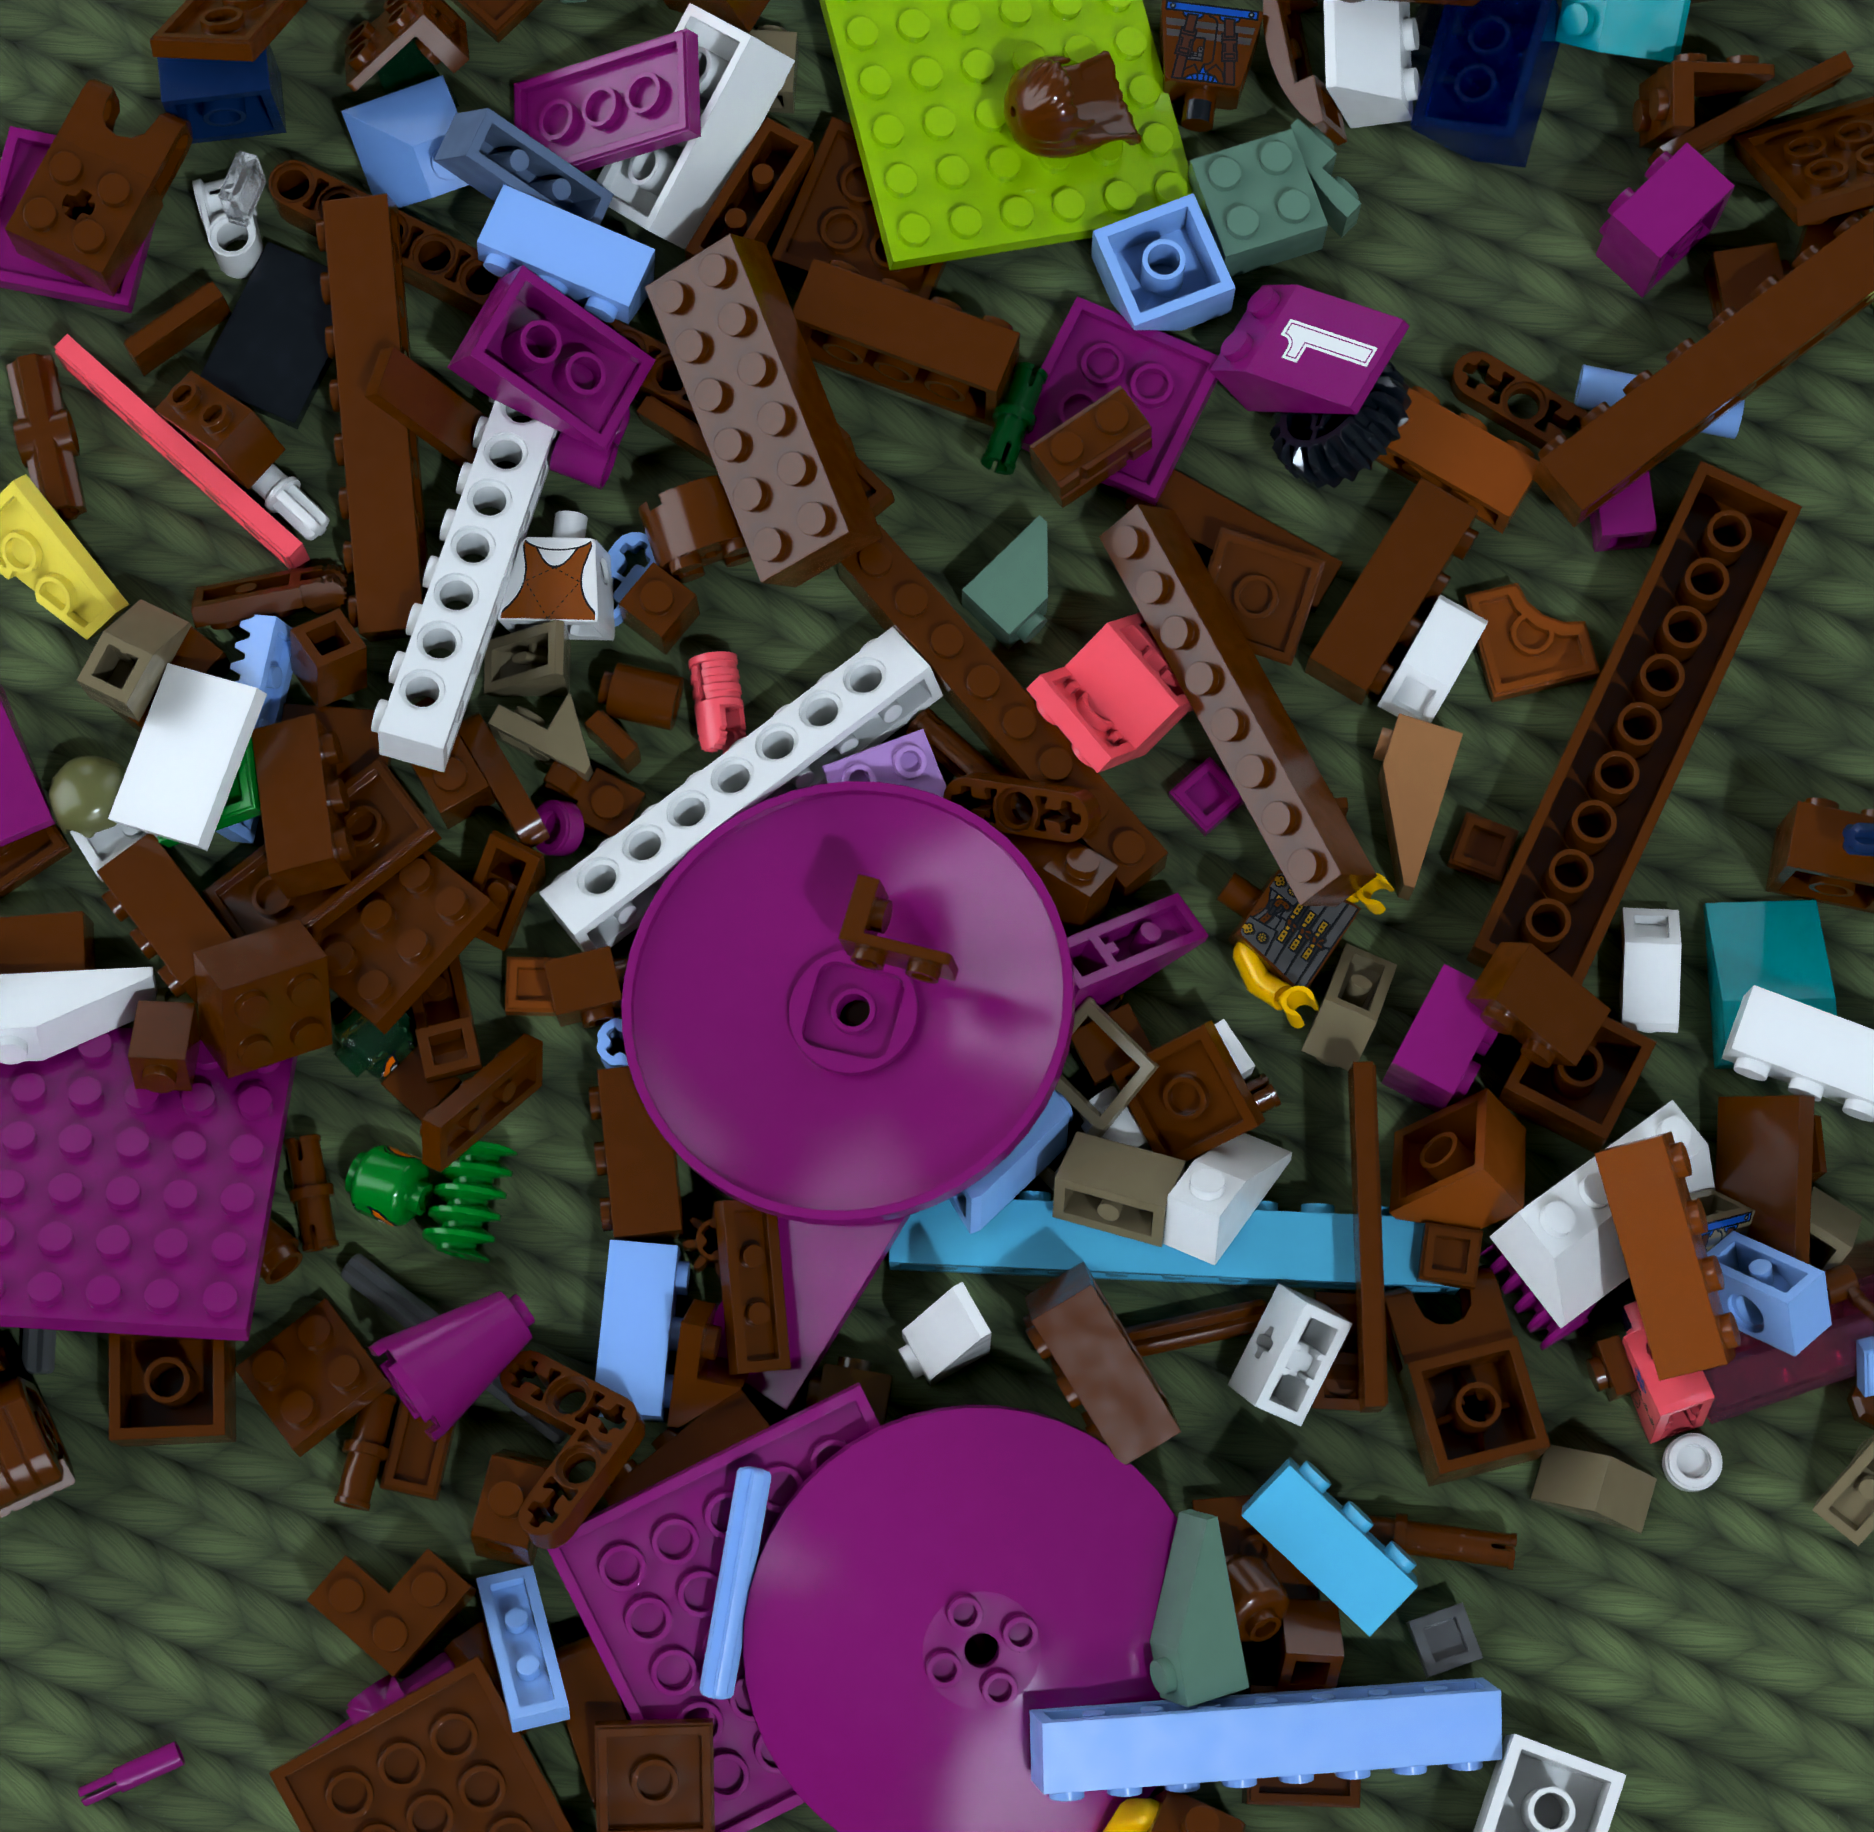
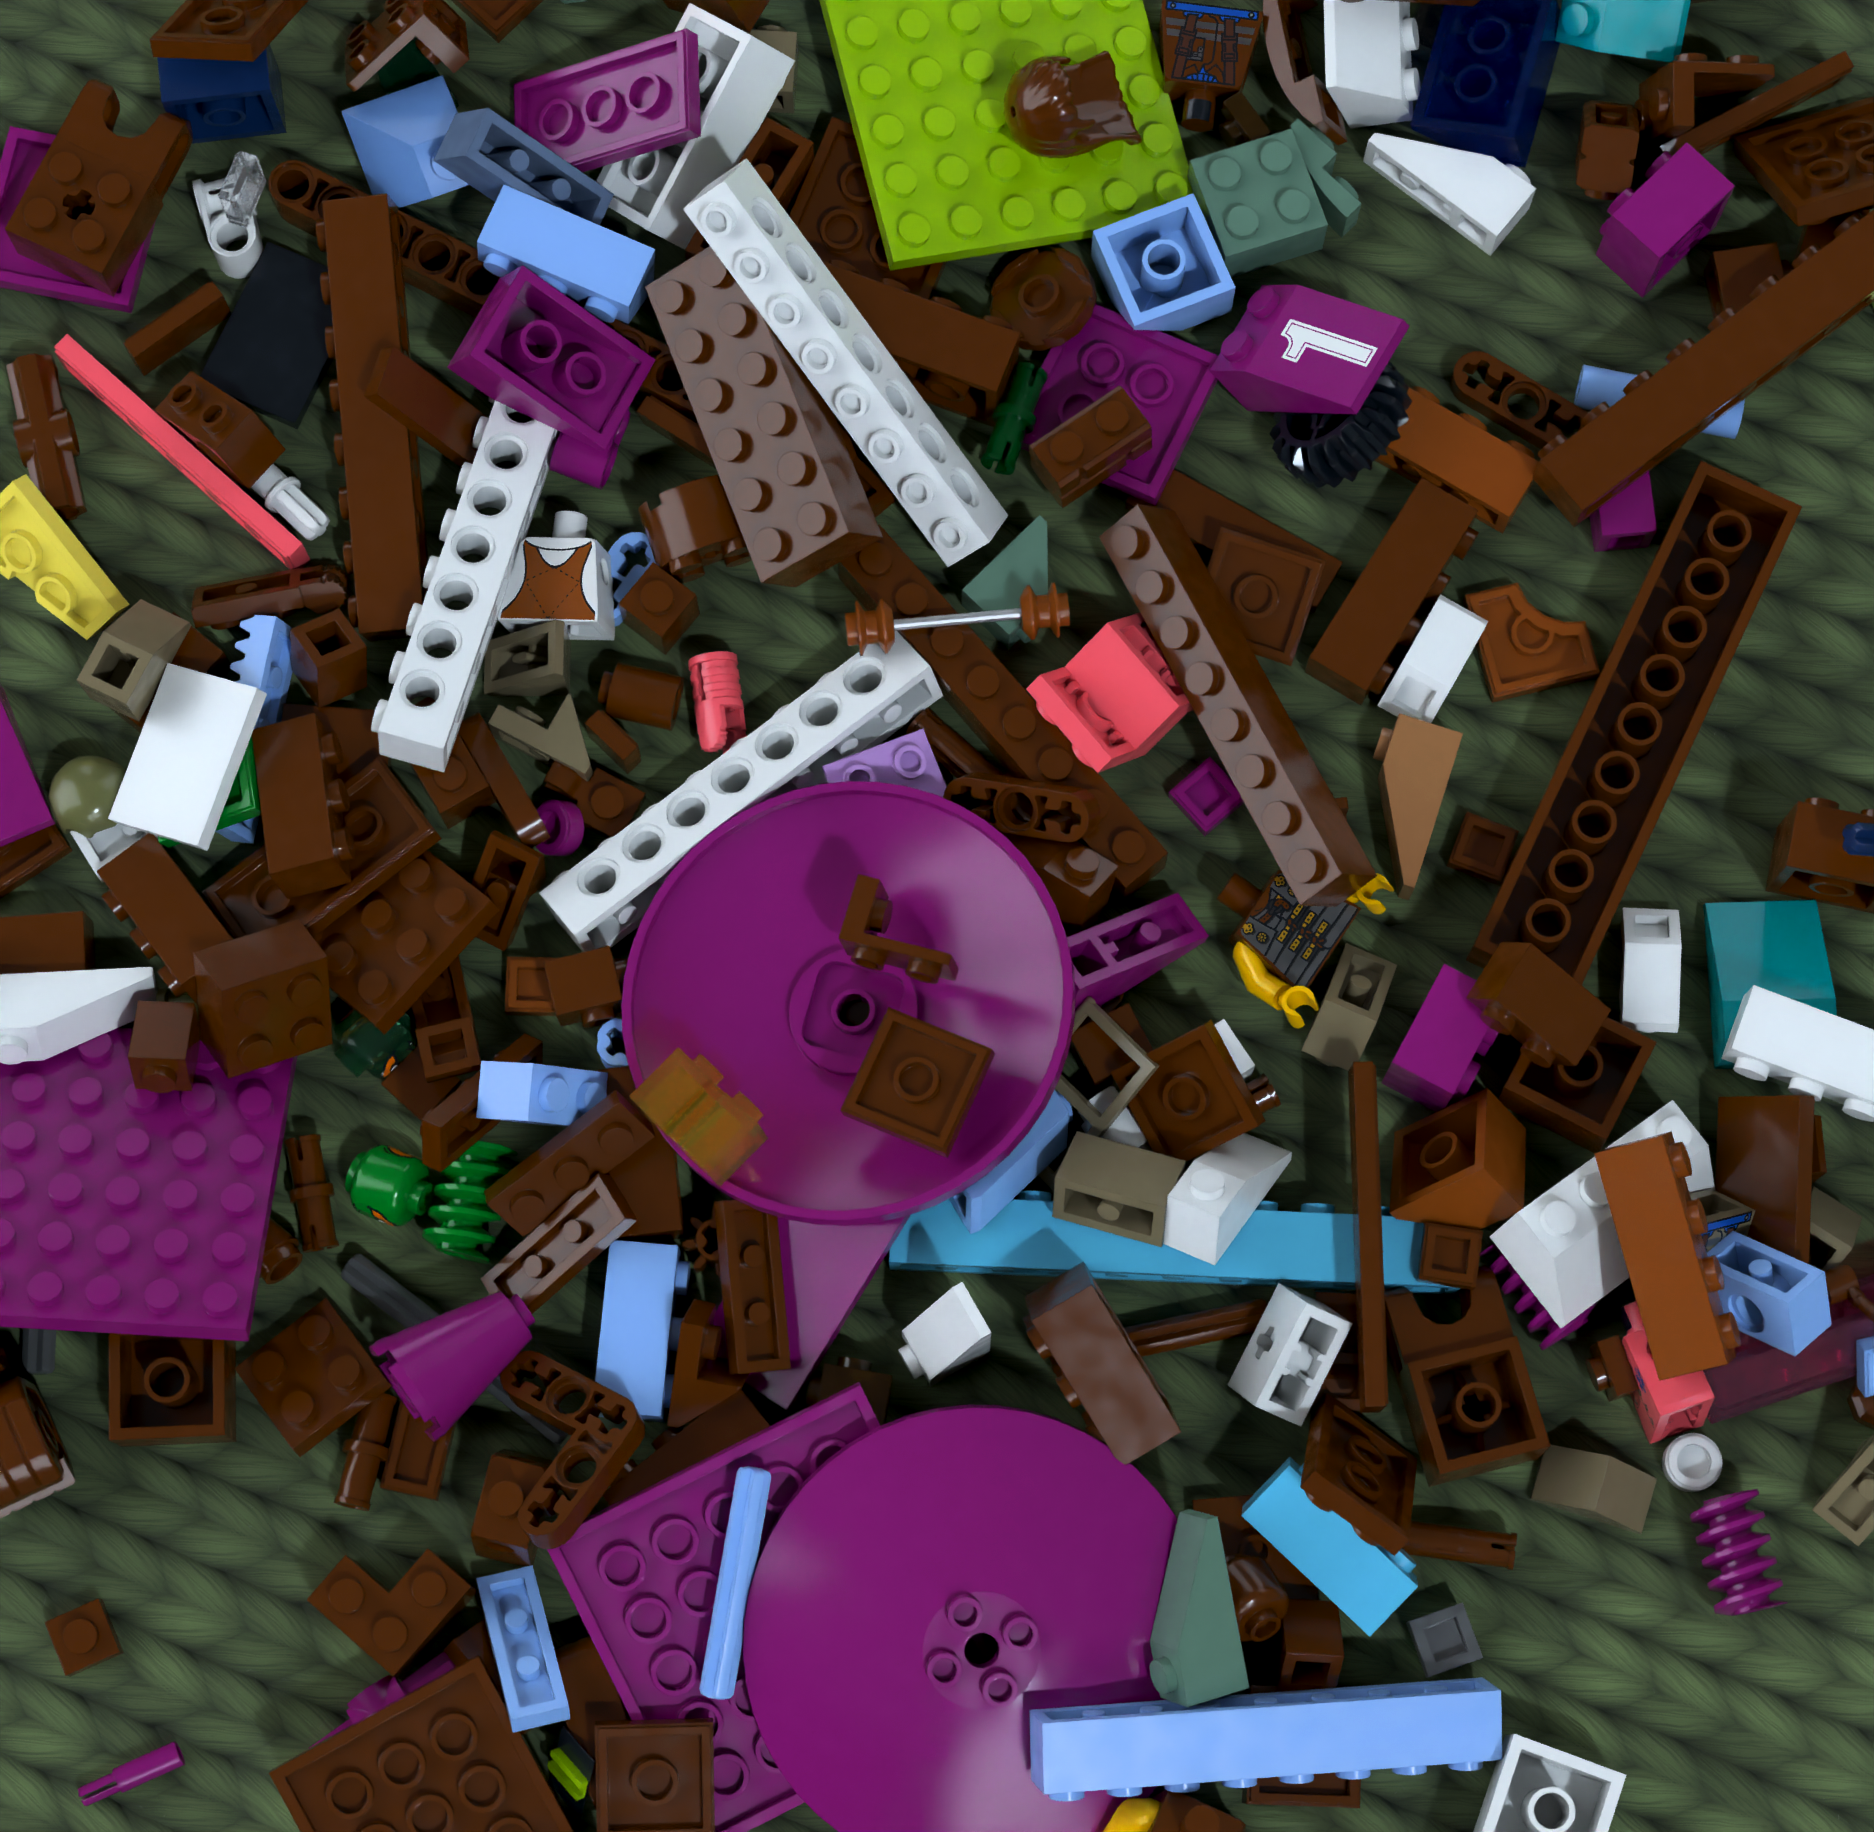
(84, 1637): none -> reddish brown plate
(537, 1092): none -> light blue brick
(563, 1244): none -> plate
(568, 1161): none -> reddish brown plate
(571, 1771): none -> piece
(700, 1116): none -> clear yellow brick
(846, 362): none -> white brick
(917, 1082): none -> reddish brown tile
(1034, 611): none -> dark orange axle
(1044, 297): none -> reddish brown tile
(1240, 122): none -> dark brown plate
(1359, 1475): none -> reddish brown plate
(1458, 186): none -> white slope
(1606, 148): none -> reddish brown brick
(1736, 1554): none -> magenta piece

